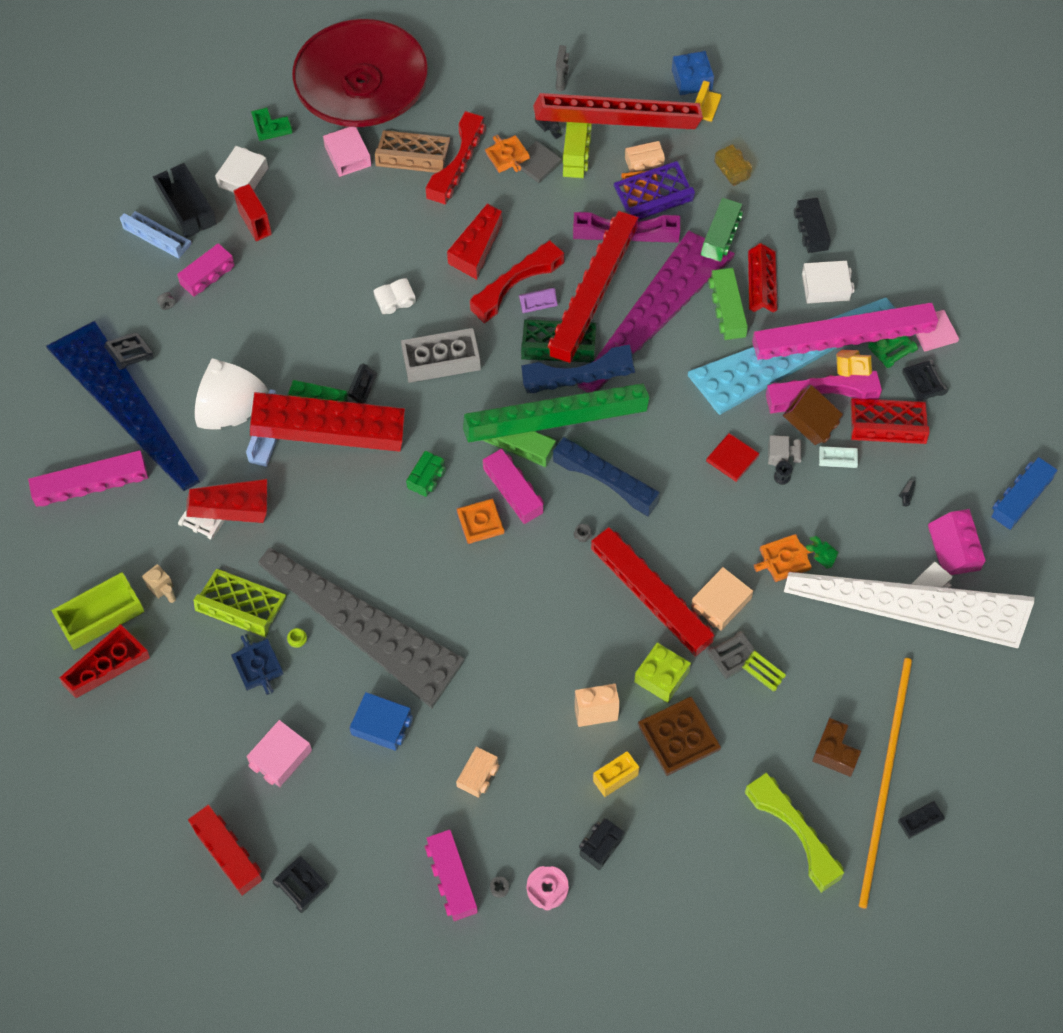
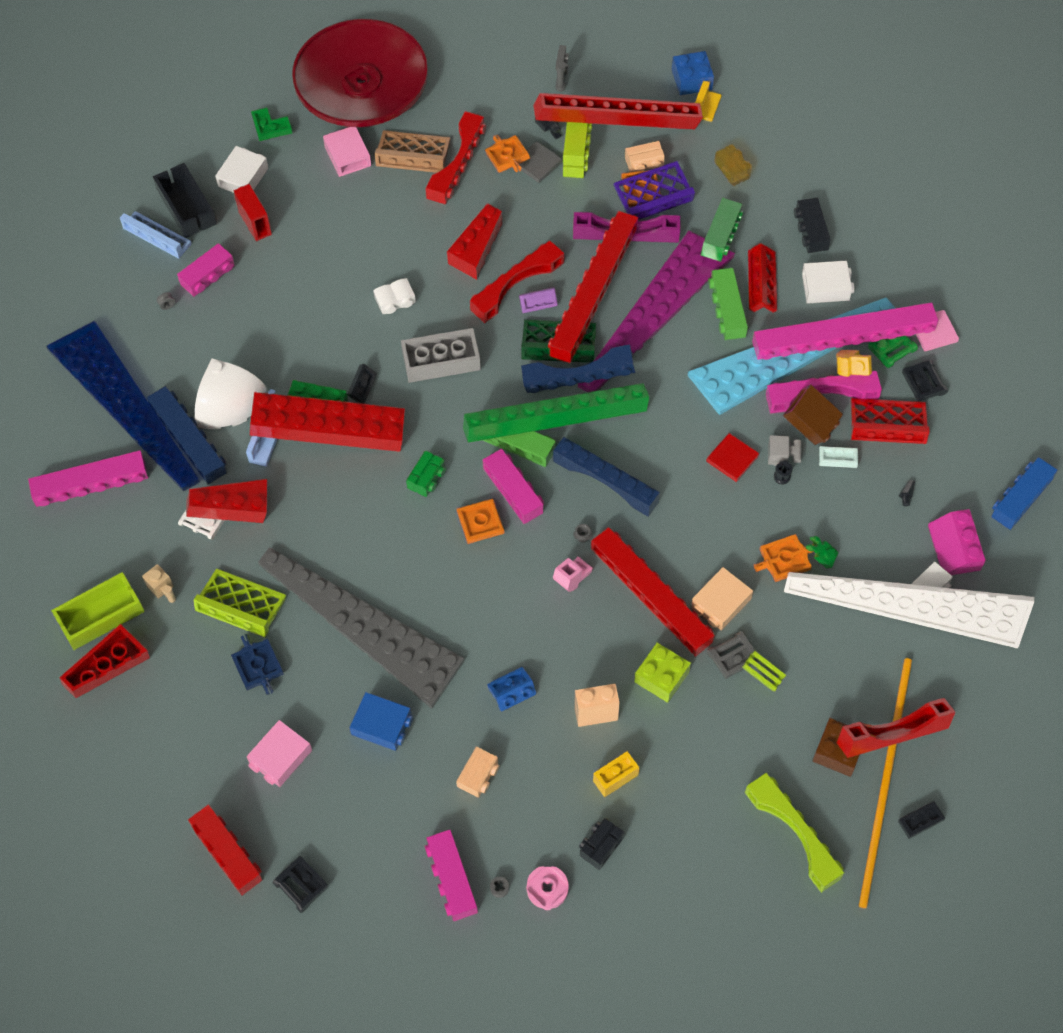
(128, 345): black plate -> none
(187, 435): none -> dark blue brick
(296, 638): lime plate -> none
(512, 688): none -> blue bracket
(571, 573): none -> bright pink brick
(679, 736): reddish brown plate -> none
(928, 719): none -> red arch

